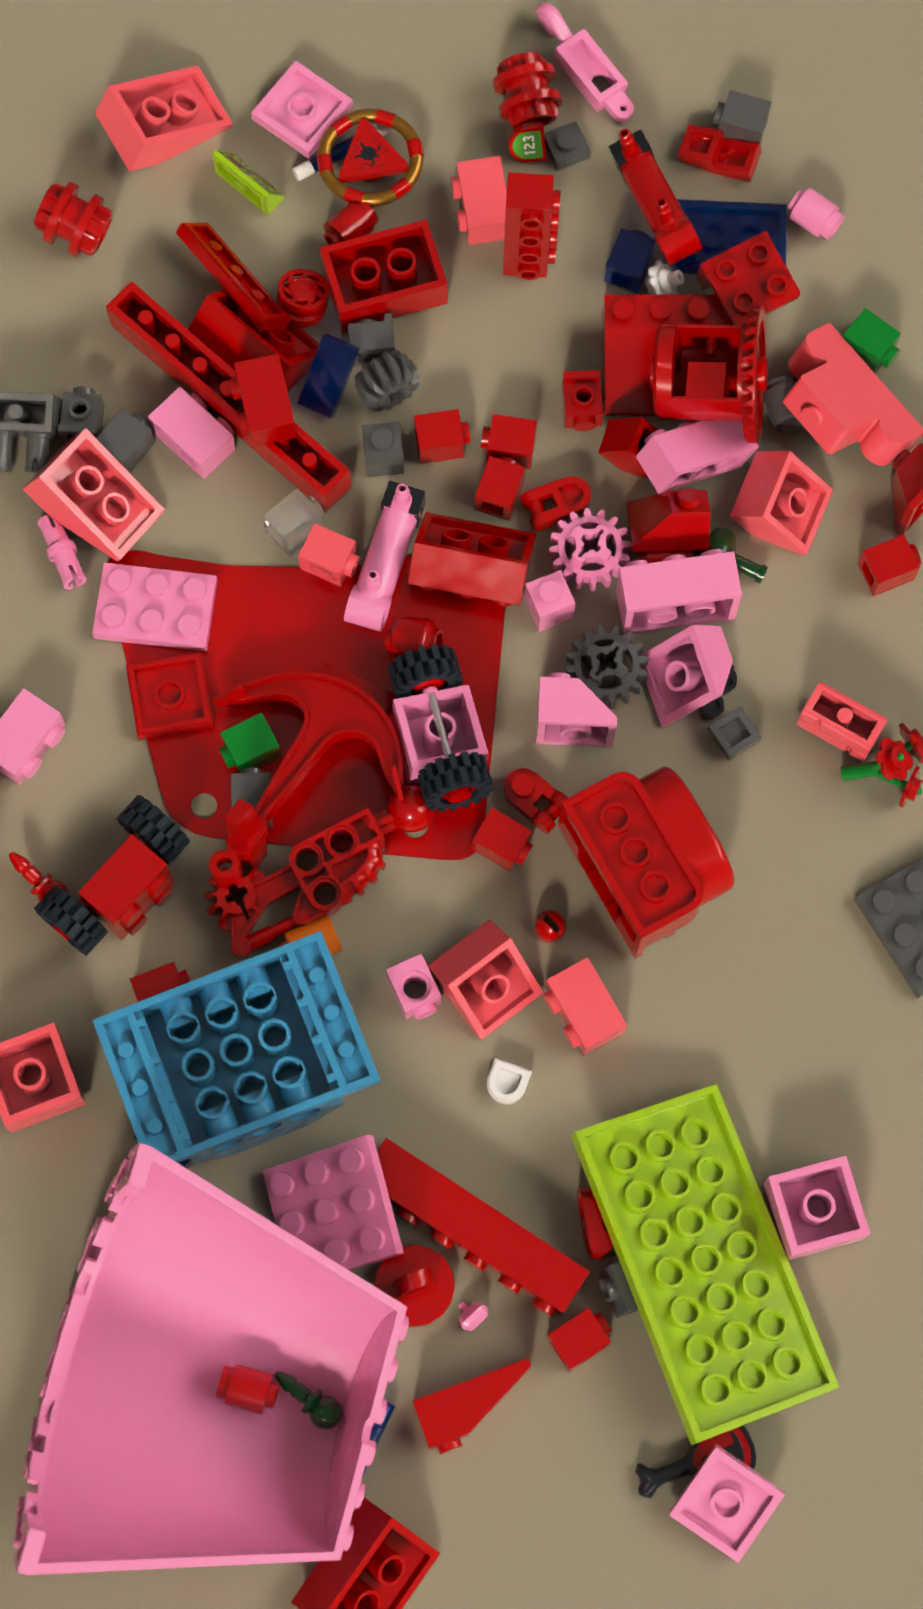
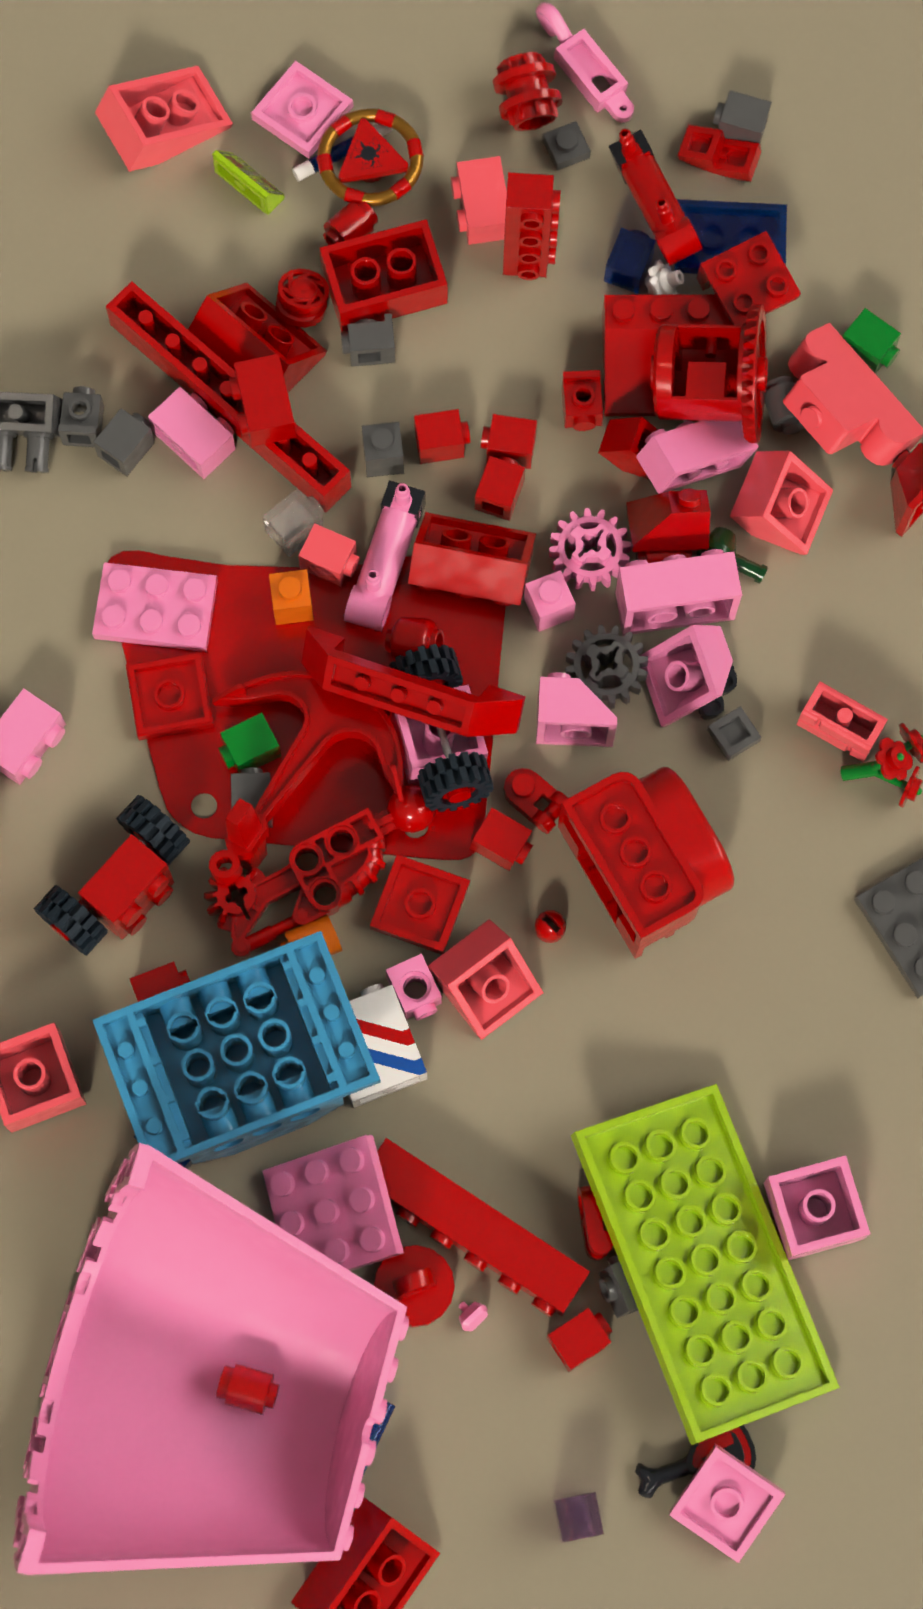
(41, 884): red bar -> none
(62, 552): bright pink pin -> none
(73, 219): red piece -> none
(94, 496): coral slope -> none
(233, 276): red tile -> none
(291, 597): none -> orange brick
(323, 1410): dark green bar -> none
(328, 375): clear blue tile -> none
(386, 381): dark grey gear -> none
(388, 1043): none -> panel
(408, 695): none -> red slope
(420, 904): none -> red plate
(460, 1408): red slope -> none
(507, 1081): white tile -> none
(528, 142): tile -> none
(567, 495): red plate -> none
(578, 1517): none -> clear purple brick
(584, 1006): coral brick -> none
(815, 213): bright pink brick -> none
(889, 564): red brick -> none

